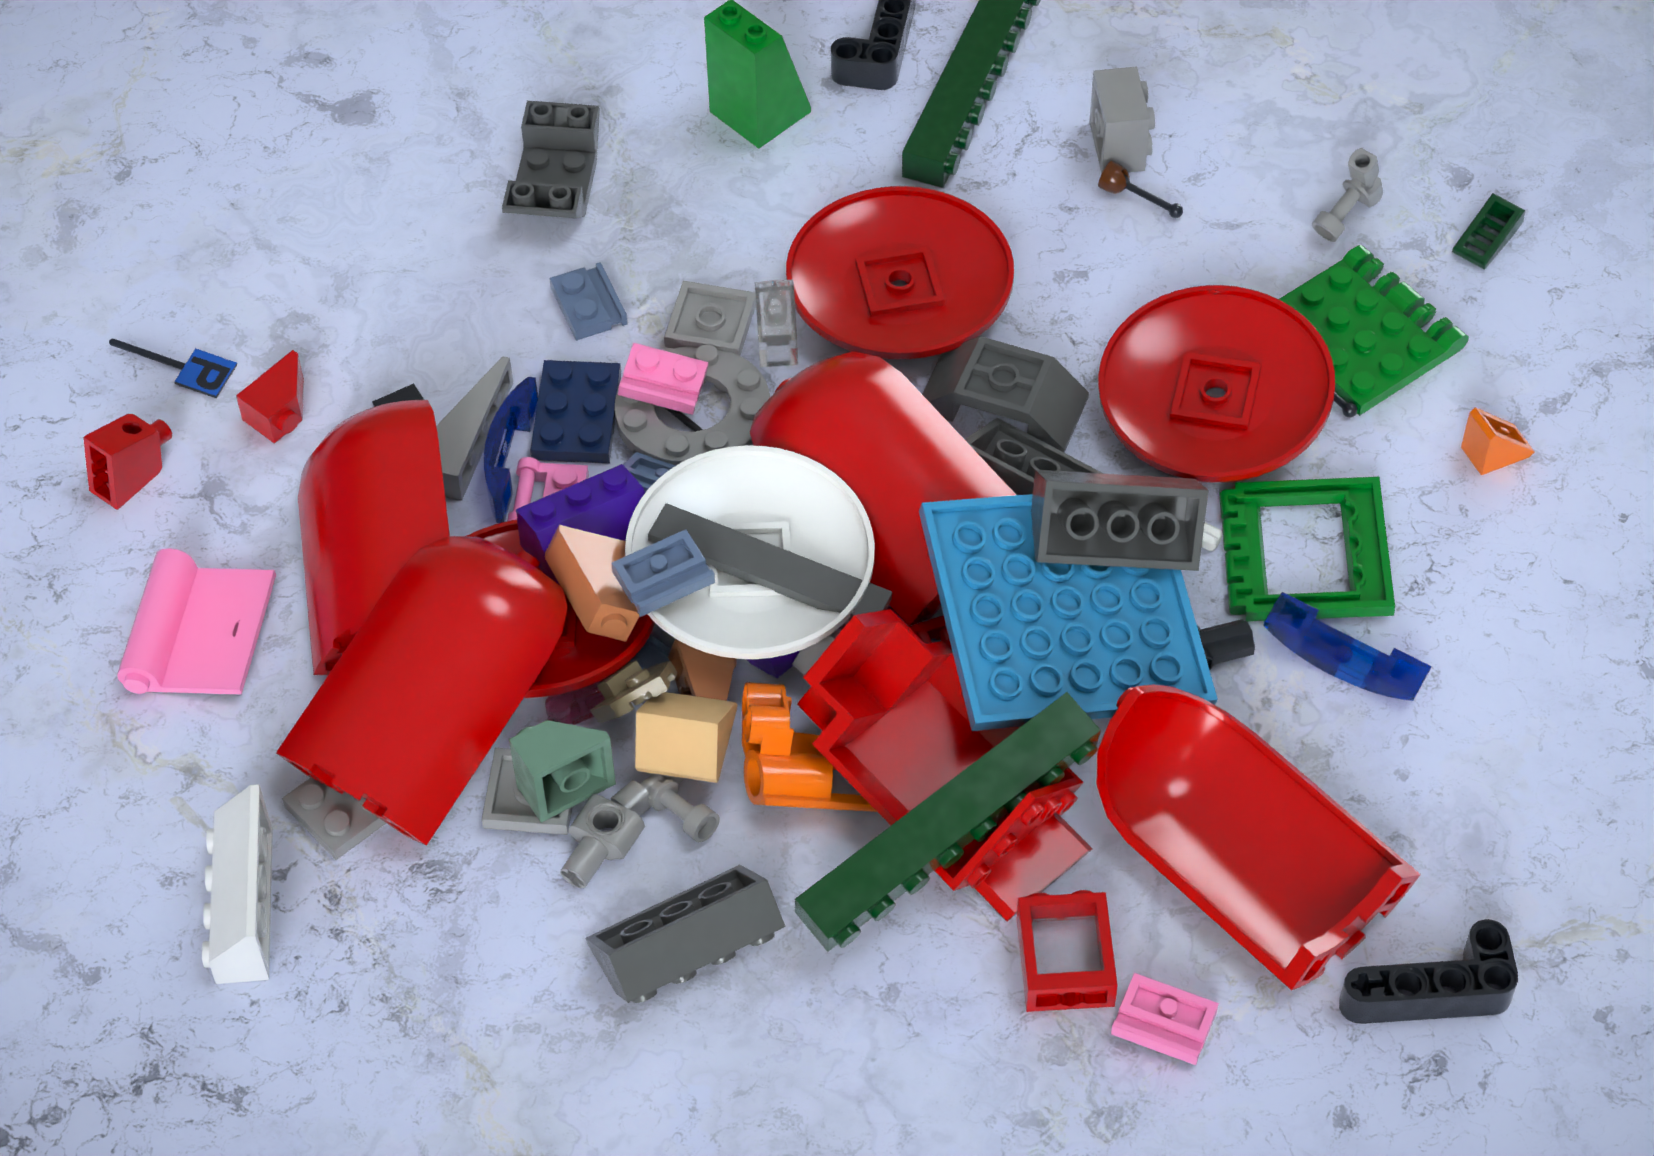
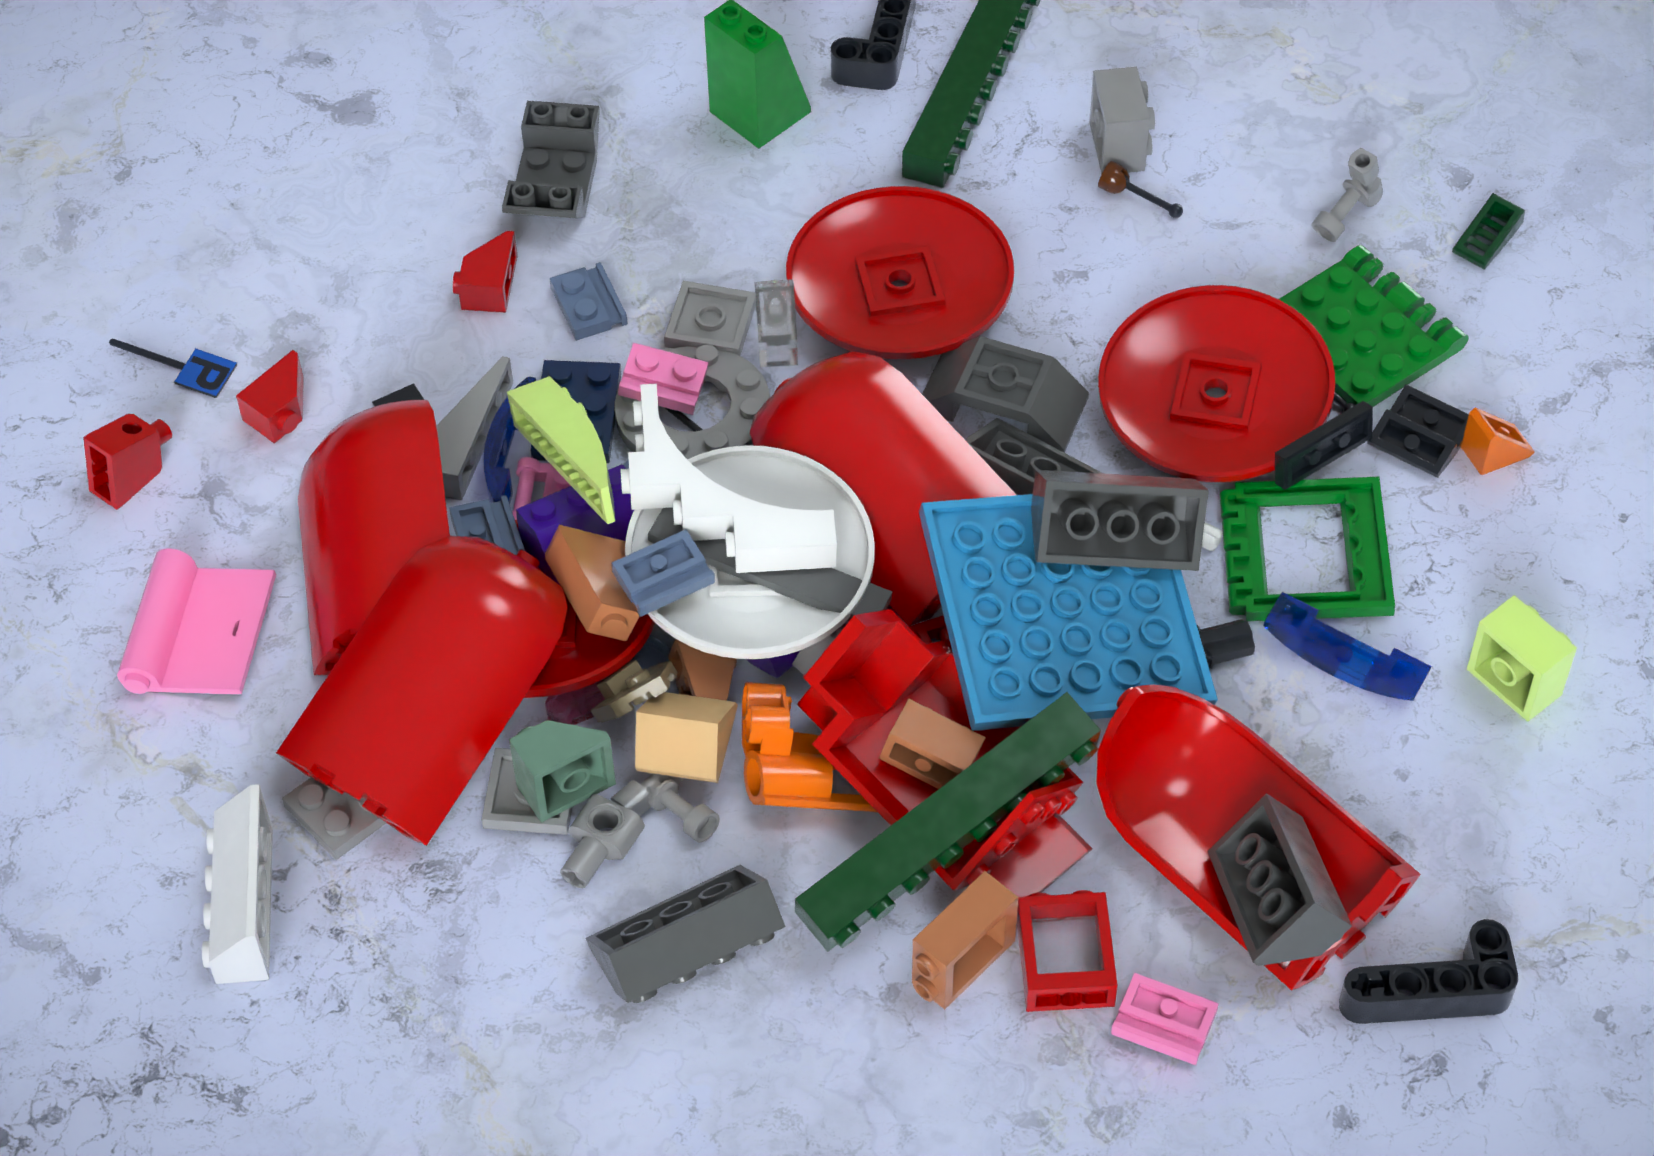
(487, 275): none -> red slope
(488, 521): none -> sand blue plate
(565, 439): none -> yellowish green slope
(754, 532): none -> white arch
(930, 745): none -> nougat brick
(964, 940): none -> nougat window
(1278, 885): none -> dark grey slope
(1323, 445): none -> black tile
(1420, 431): none -> black slope
(1521, 658): none -> yellowish green brick

